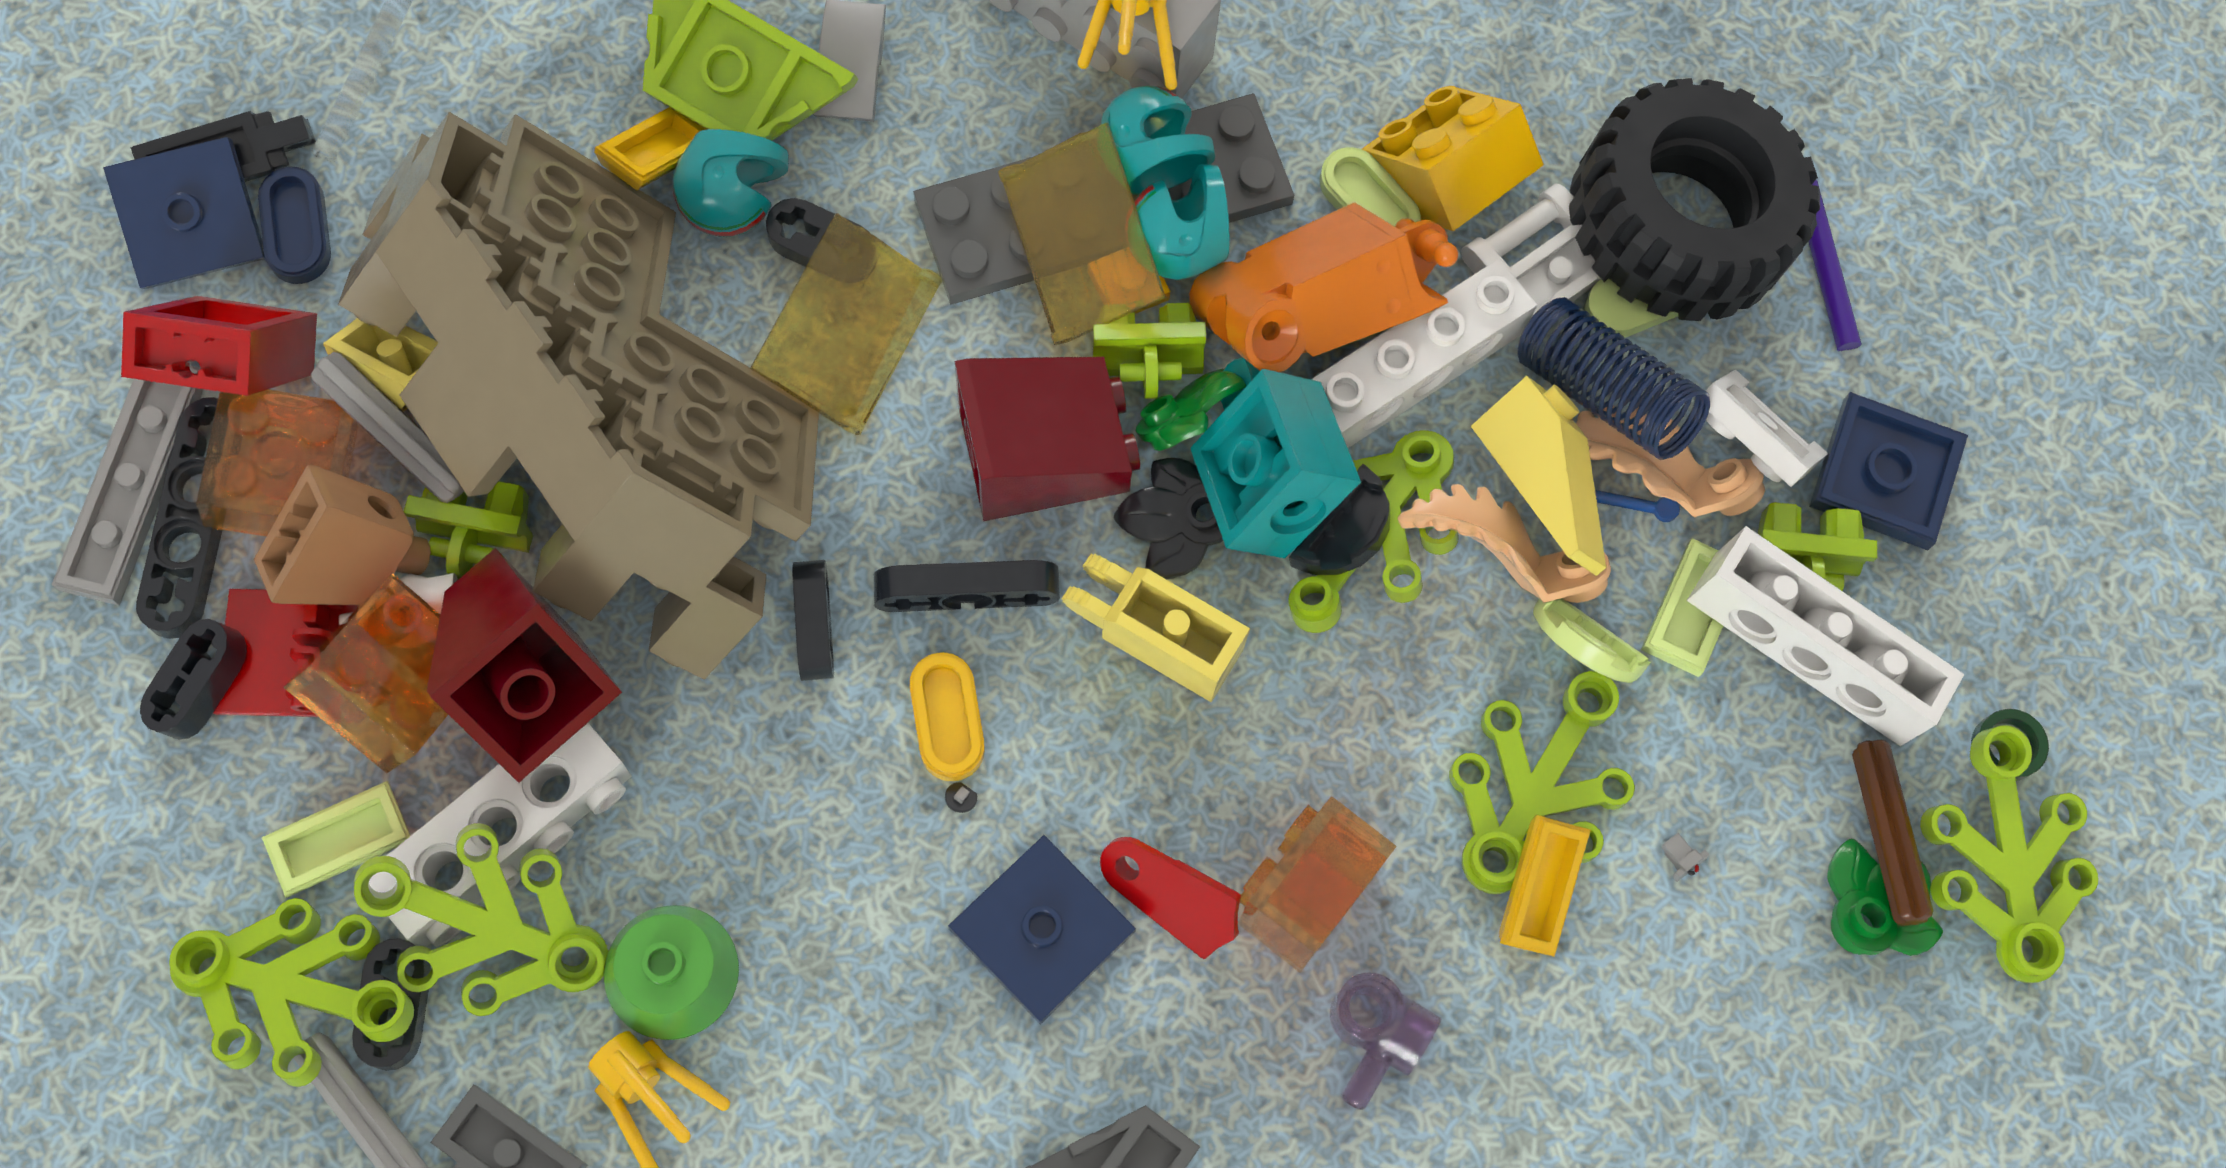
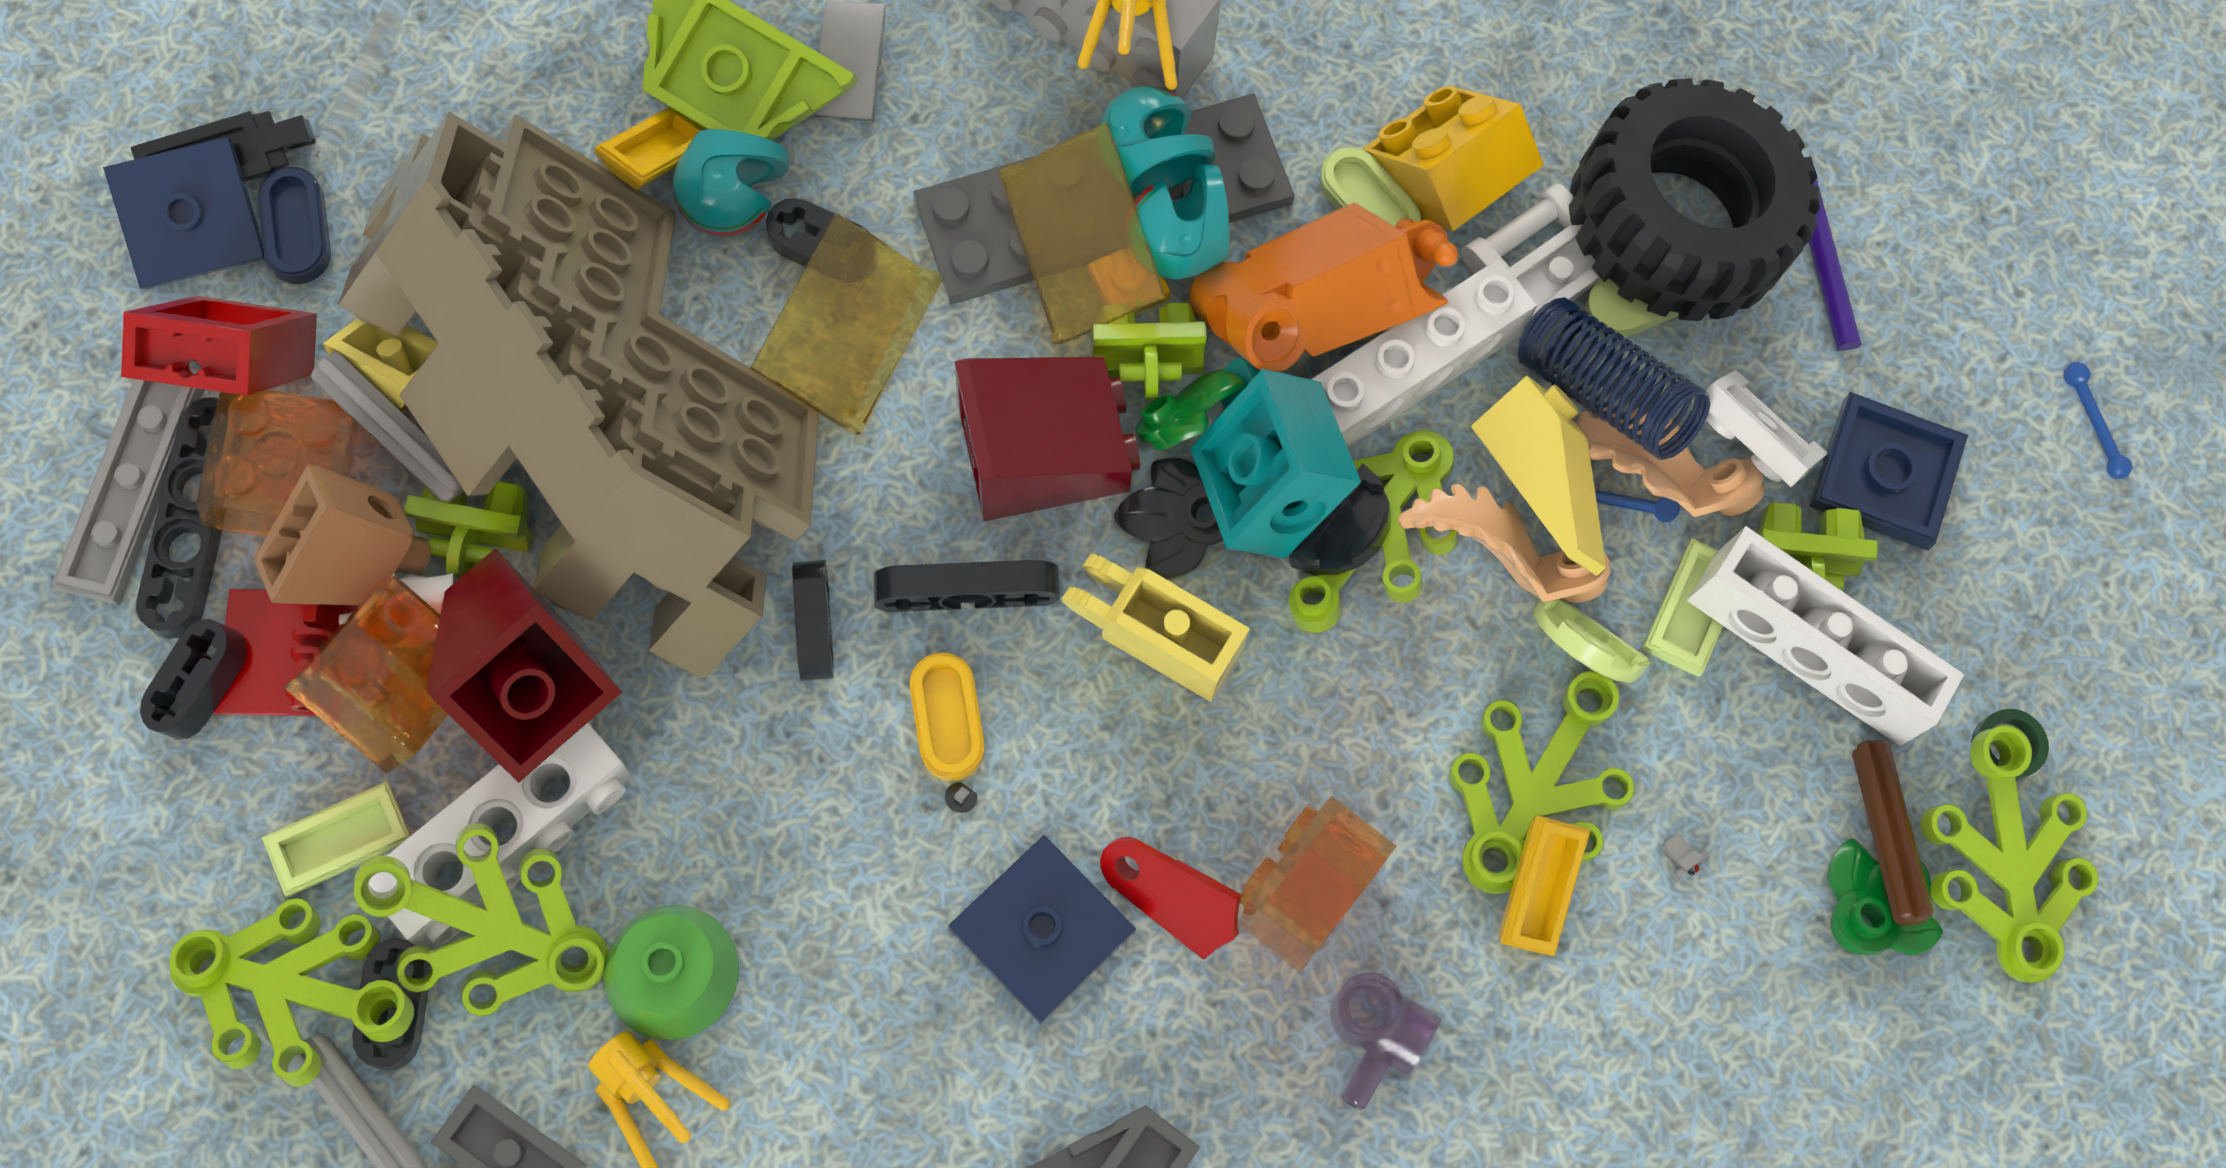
(2077, 376): none -> blue hinge

